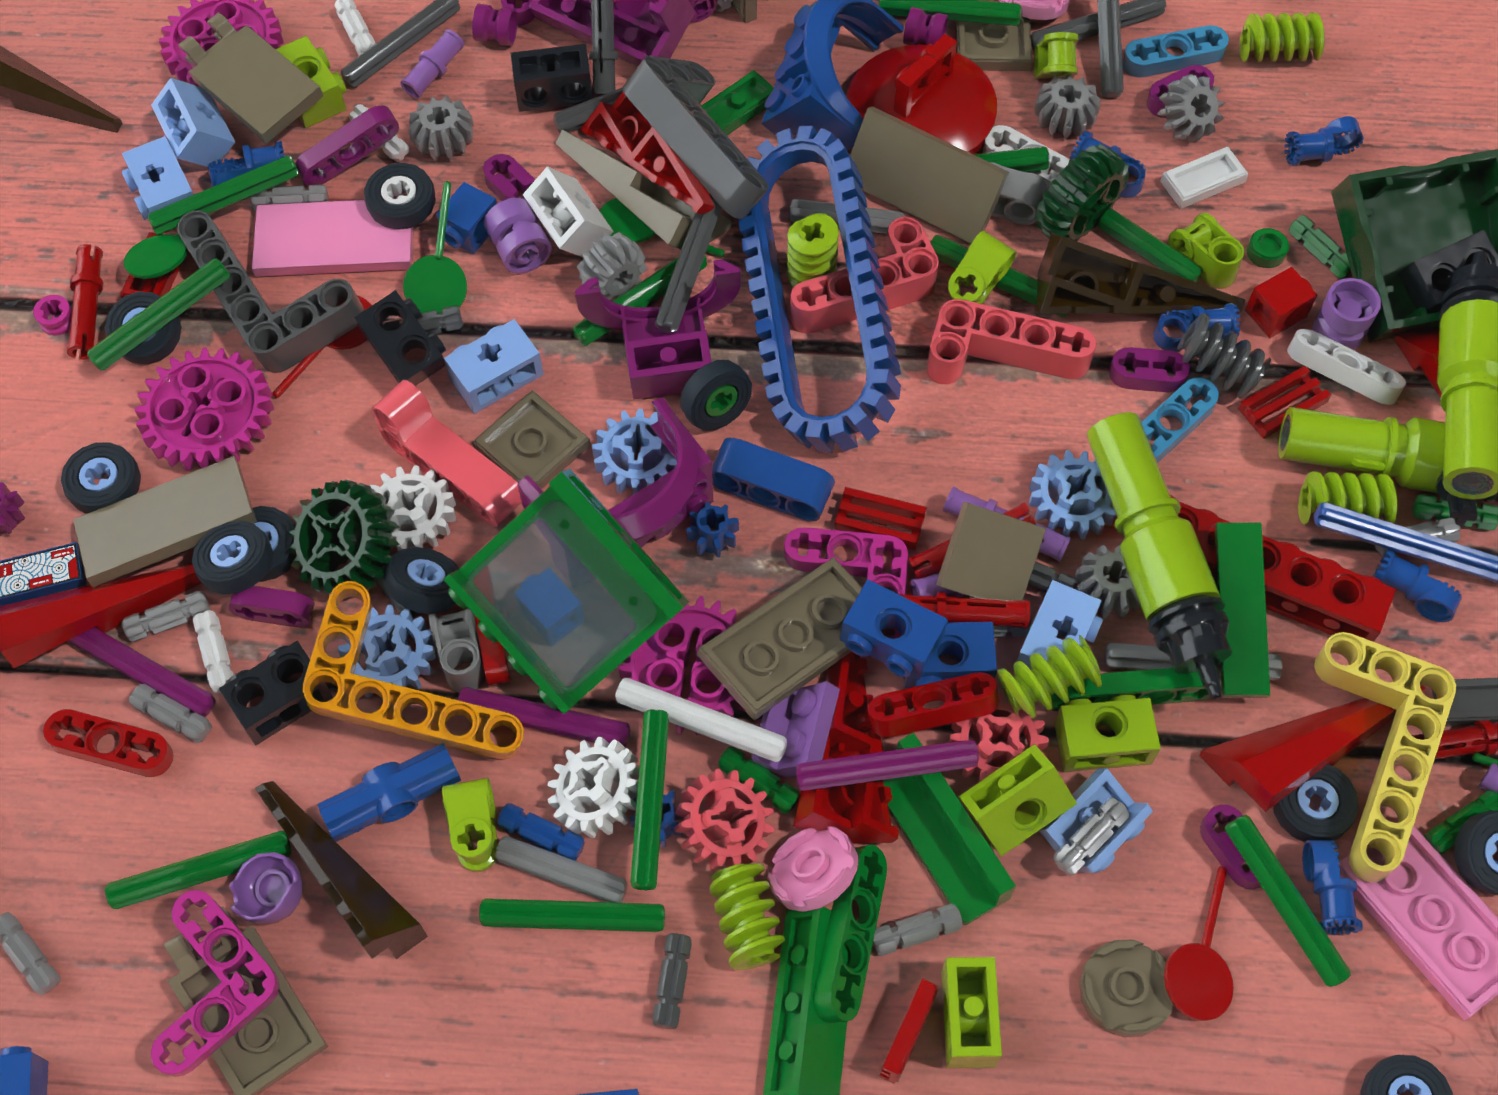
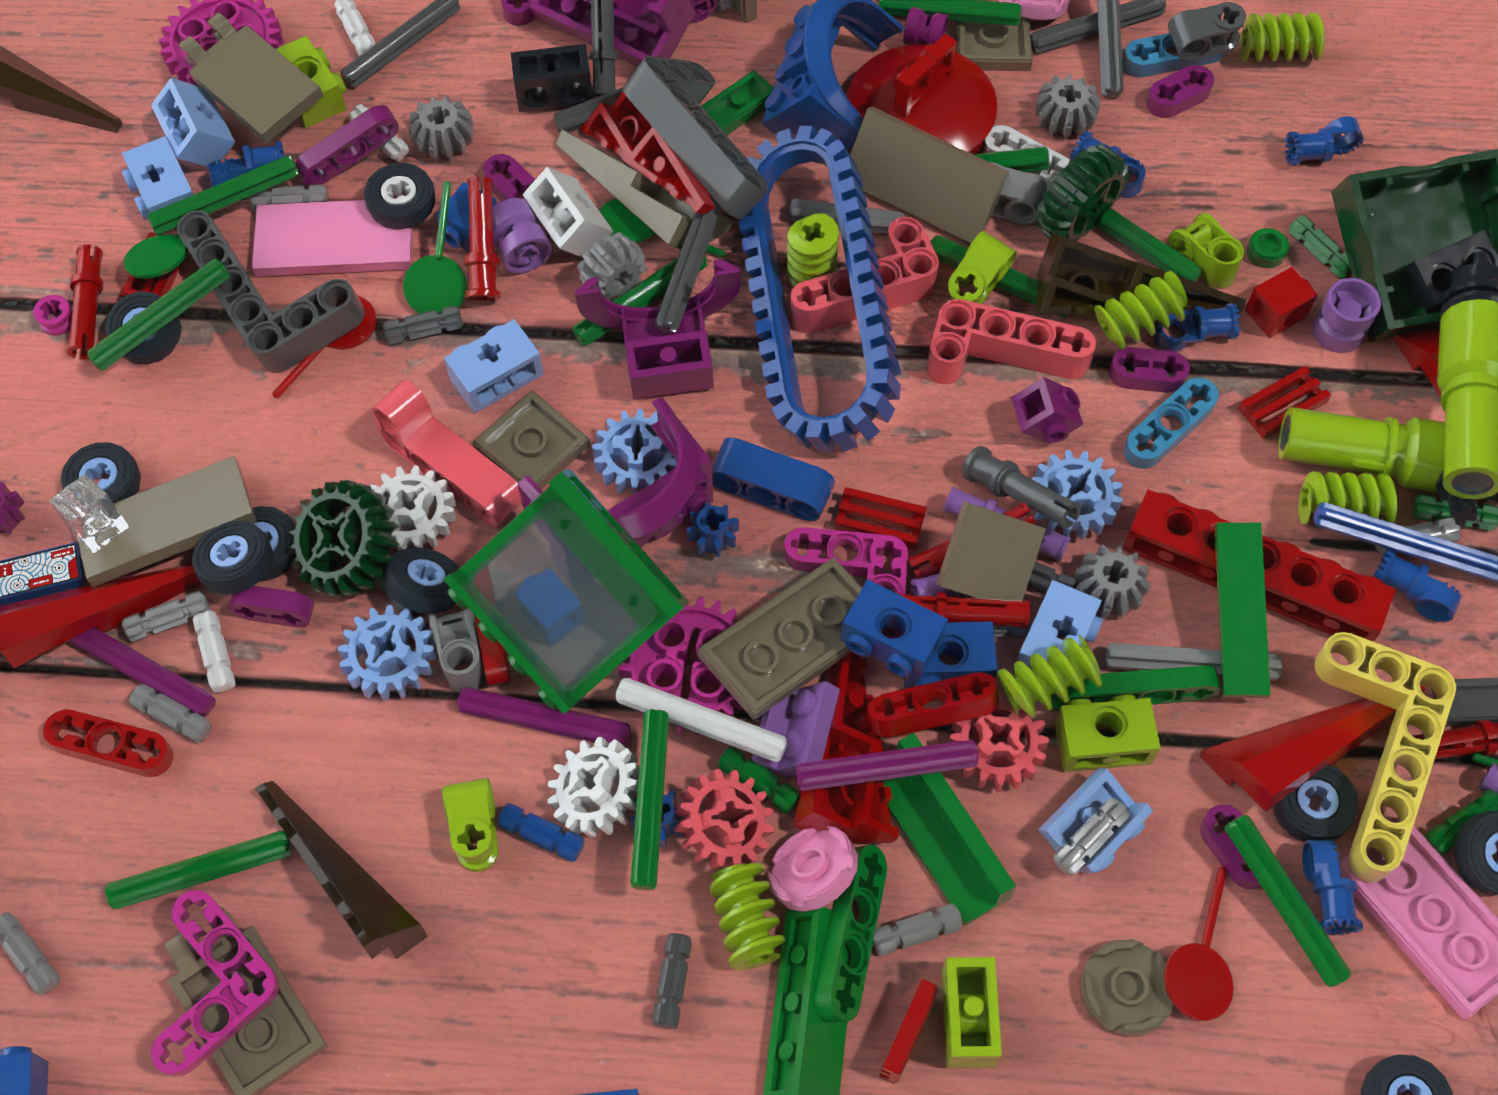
(88, 513): none -> clear brick
(204, 409): dark pink gear -> none
(266, 888): medium lavender hair -> none
(281, 702): black brick -> none
(388, 792): blue piece -> none
(395, 344): black brick -> none
(395, 697): light orange beam -> none
(432, 64): medium lavender pin -> none
(481, 259): none -> red pin
(494, 24): magenta wheel -> none
(561, 870): light grey axle -> none
(572, 915): green axle -> none
(716, 395): black bush -> none
(1006, 480): none -> dark grey pin
(1018, 800): lime brick -> none
(1047, 410): none -> magenta brick
(1056, 55): lime piece -> none
(1142, 309): none -> lime piece
(1161, 553): lime piece -> none
(1191, 108): light grey gear -> none
(1203, 32): none -> dark grey piece
(1204, 177): white tile -> none
(1223, 355): dark grey piece -> none
(1346, 366): white beam -> none

